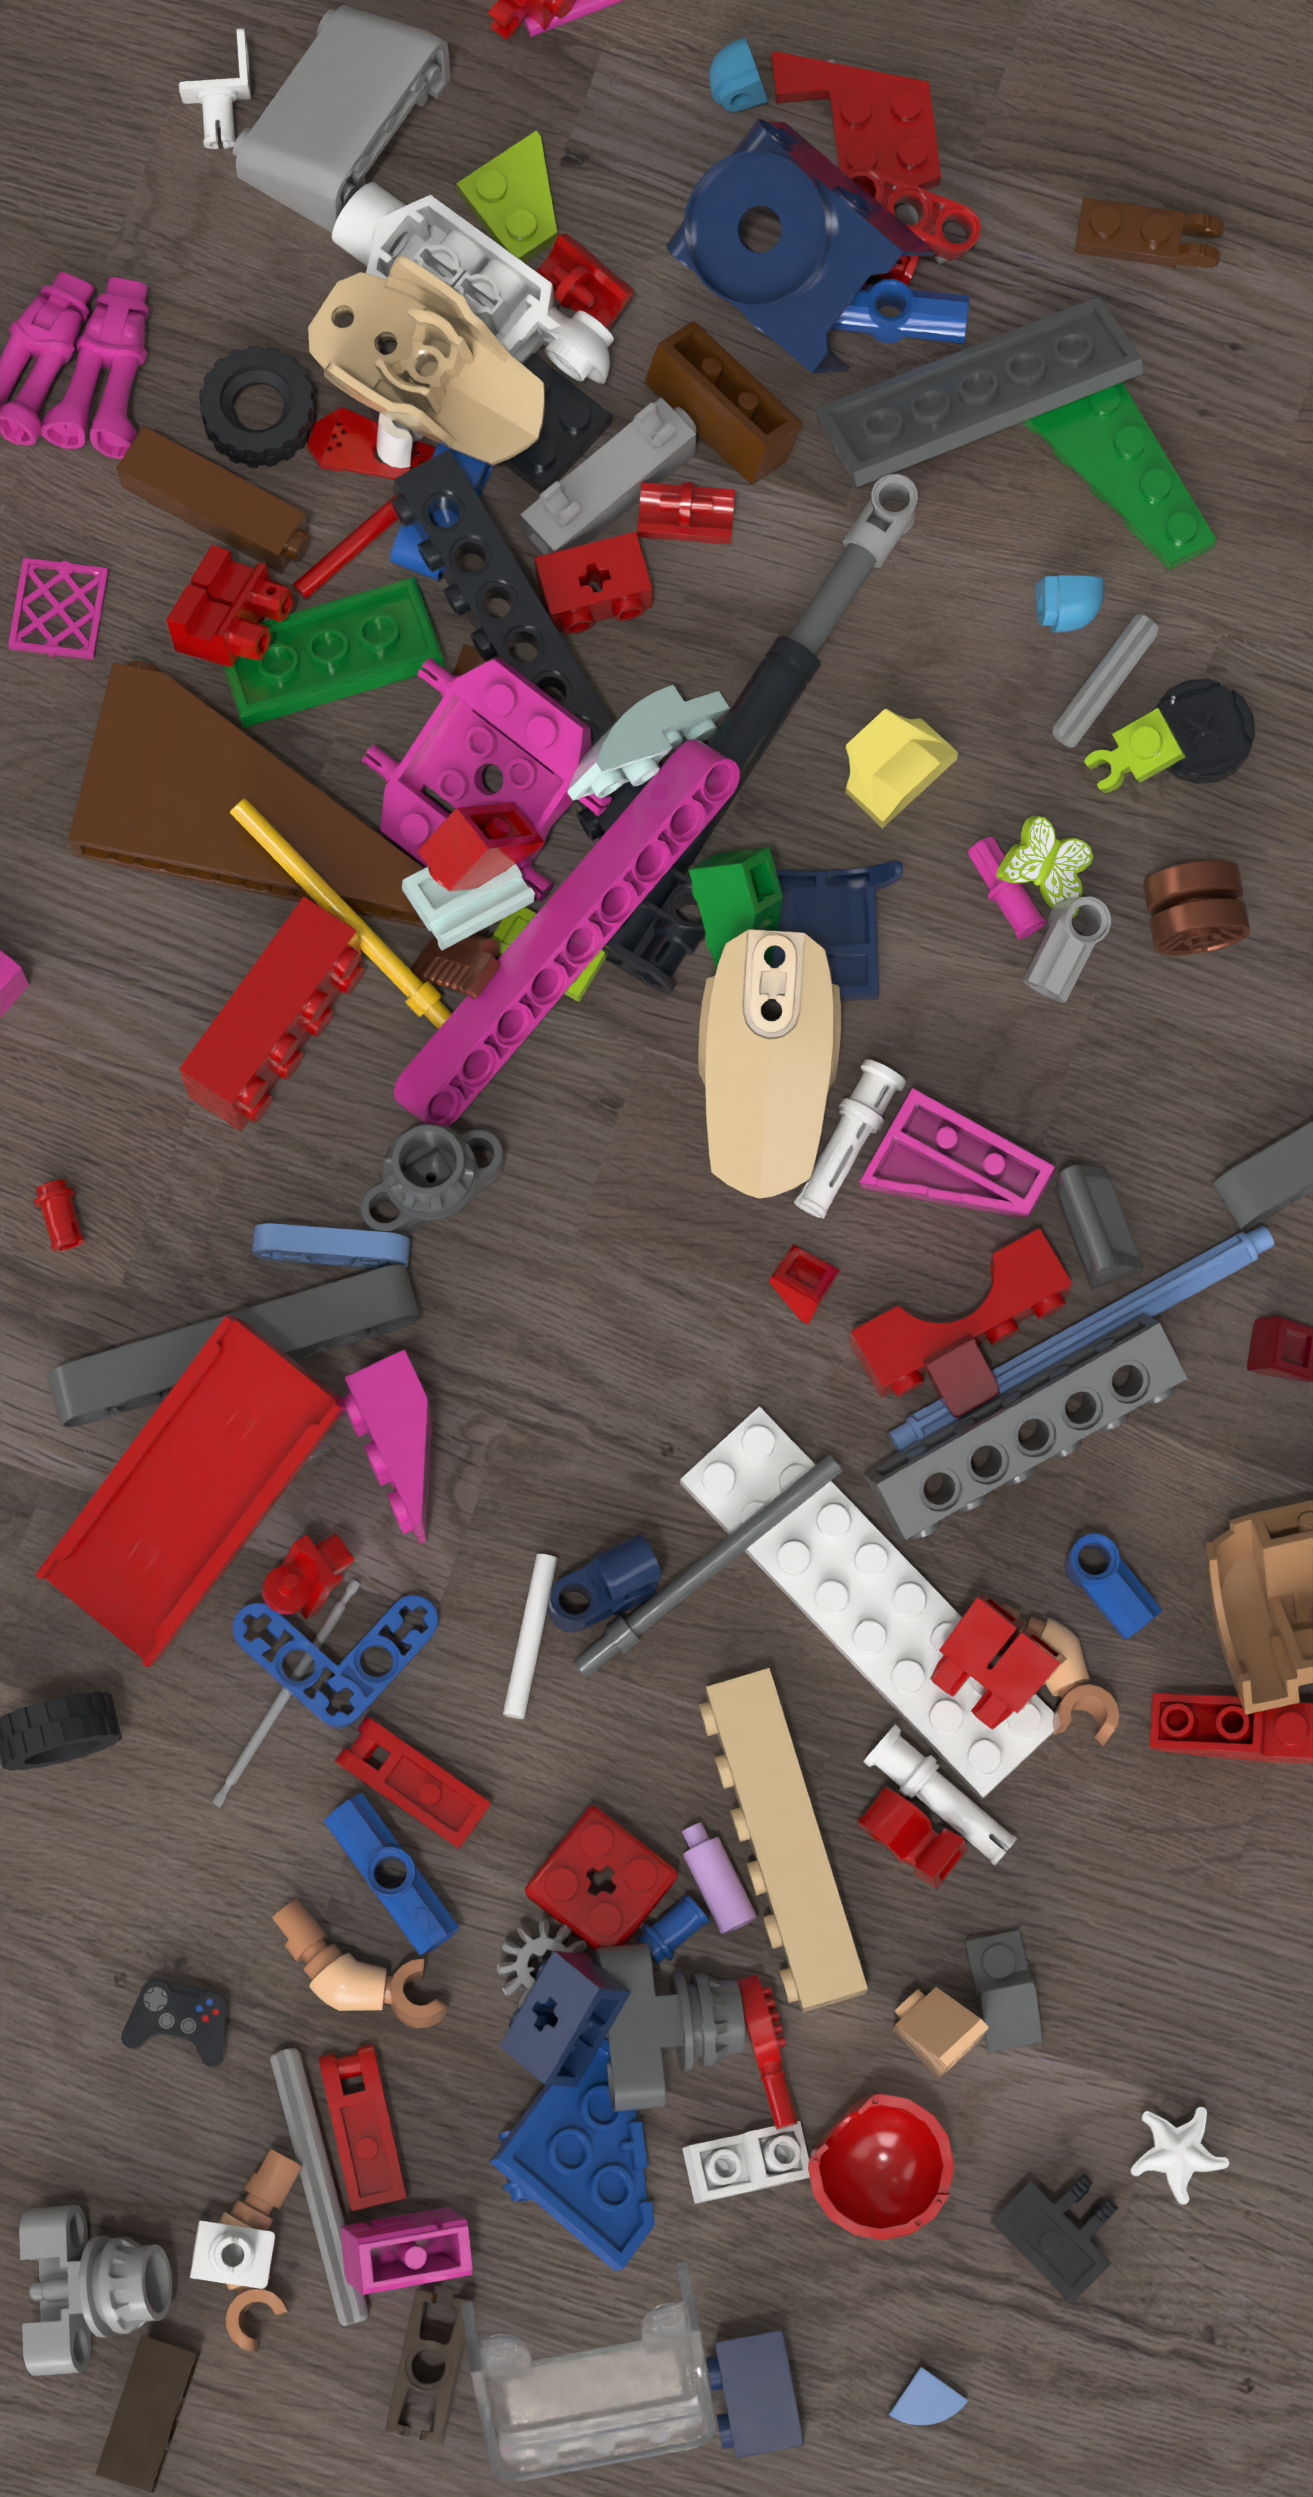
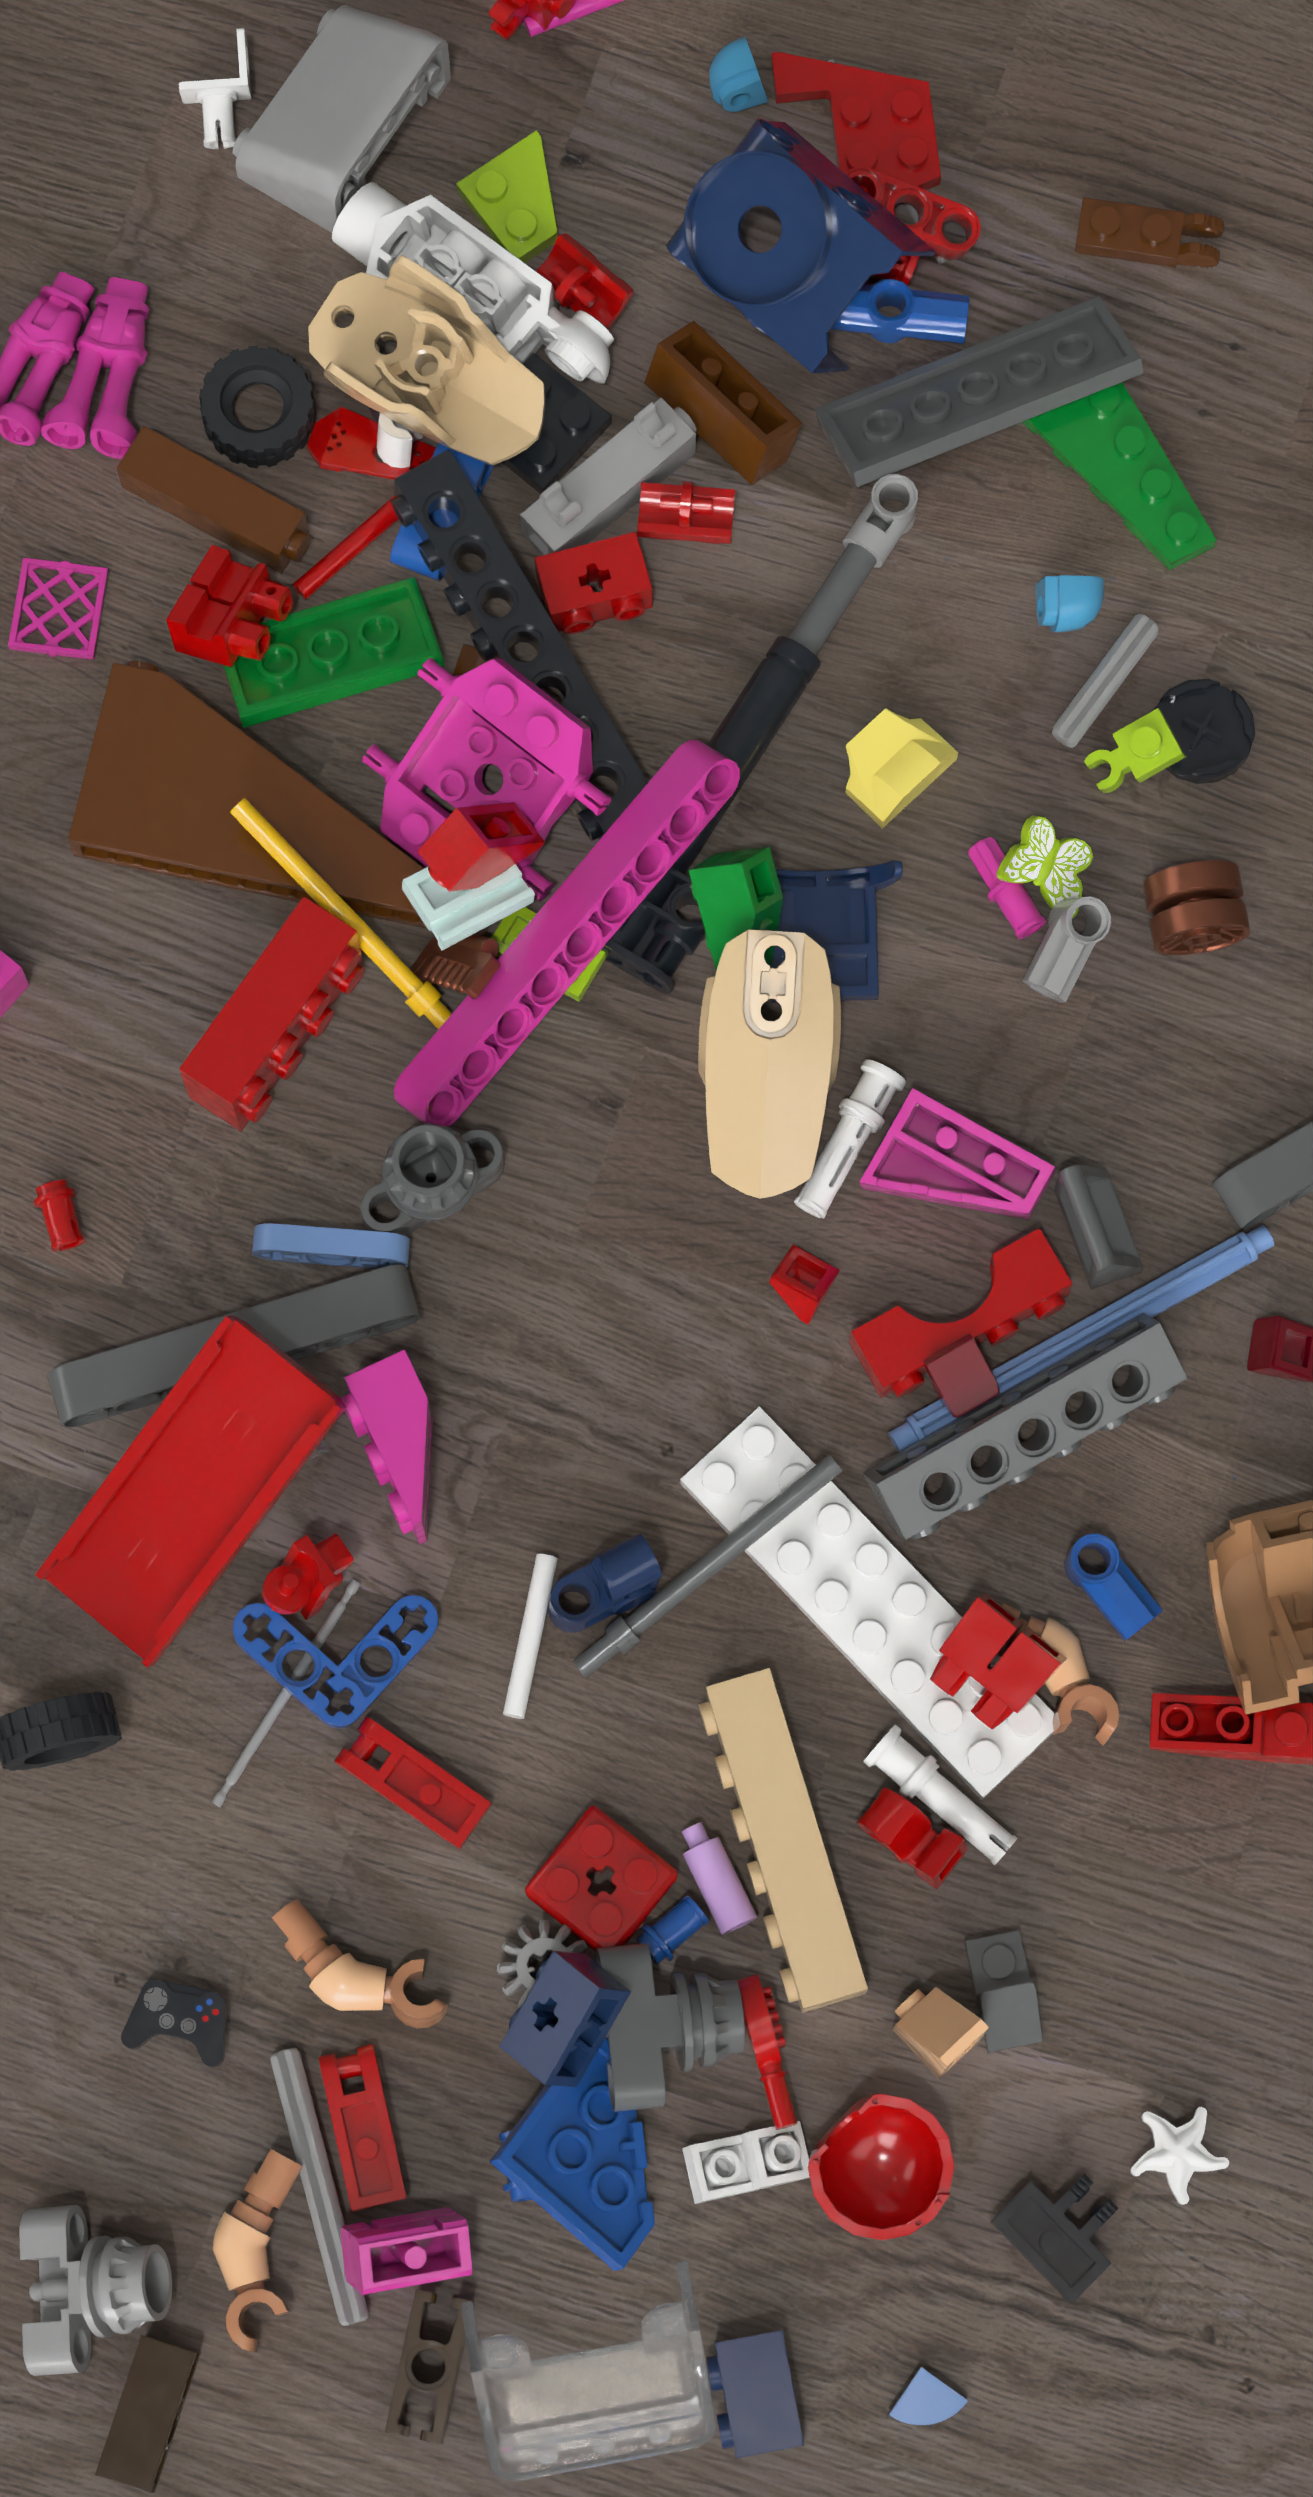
(232, 2254): white bracket -> none
(371, 1845): blue piece -> none
(643, 738): light aqua slope -> none

